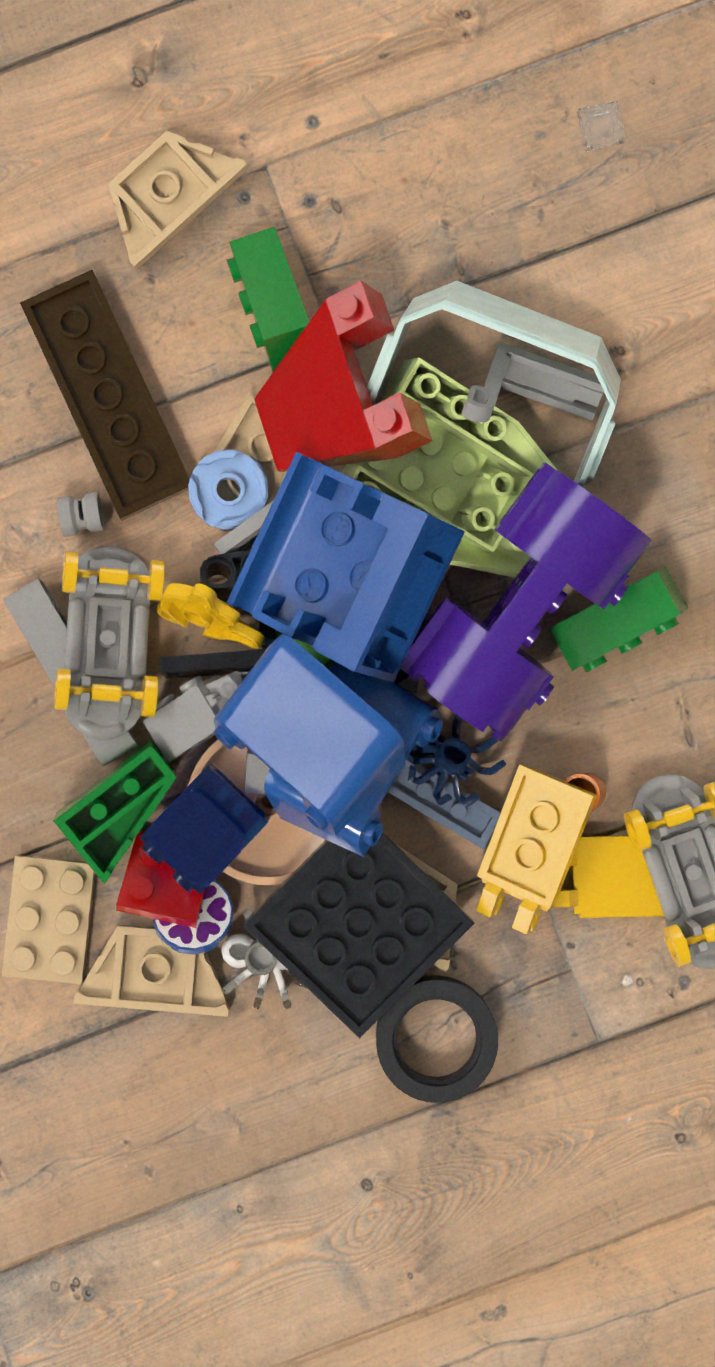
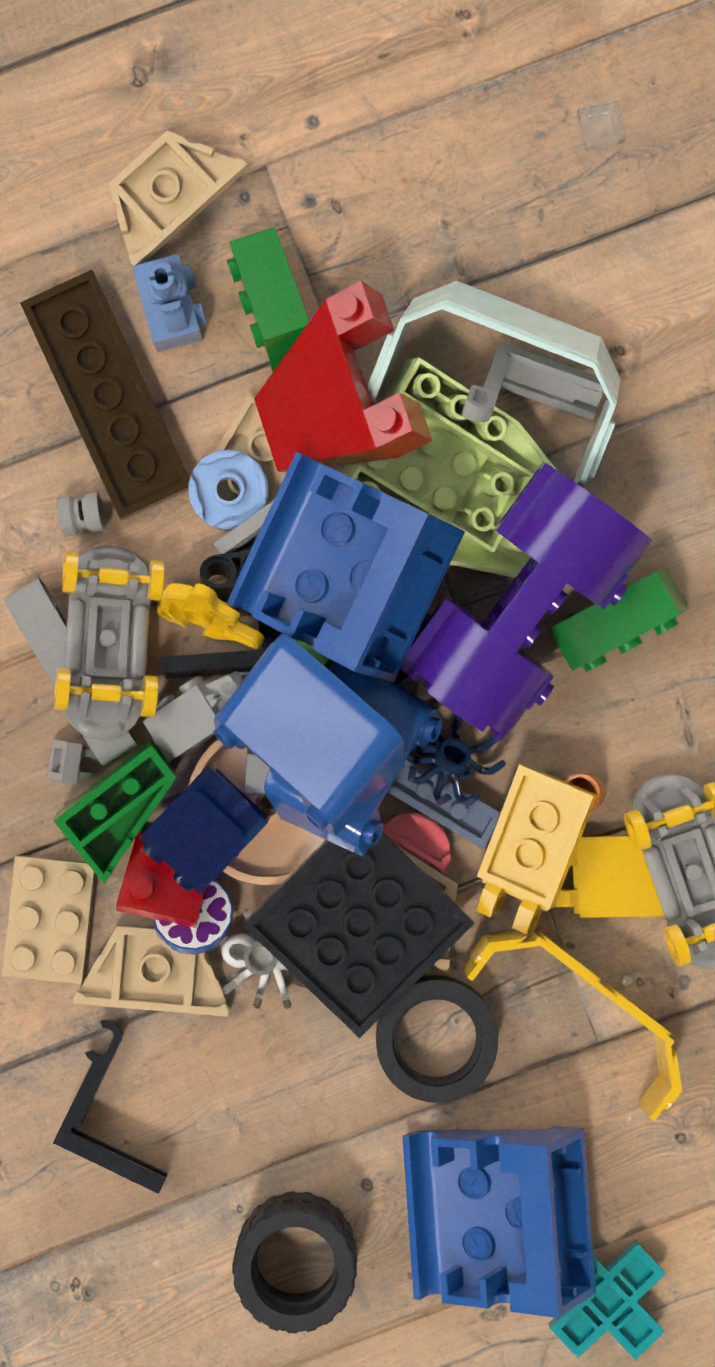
(65, 762): none -> light grey tile
(95, 1149): none -> black hinge
(168, 302): none -> medium blue brick
(288, 1310): none -> black tyre
(420, 837): none -> coral plate
(500, 1218): none -> blue panel
(615, 1305): none -> teal plate
(667, 1084): none -> yellow windscreen

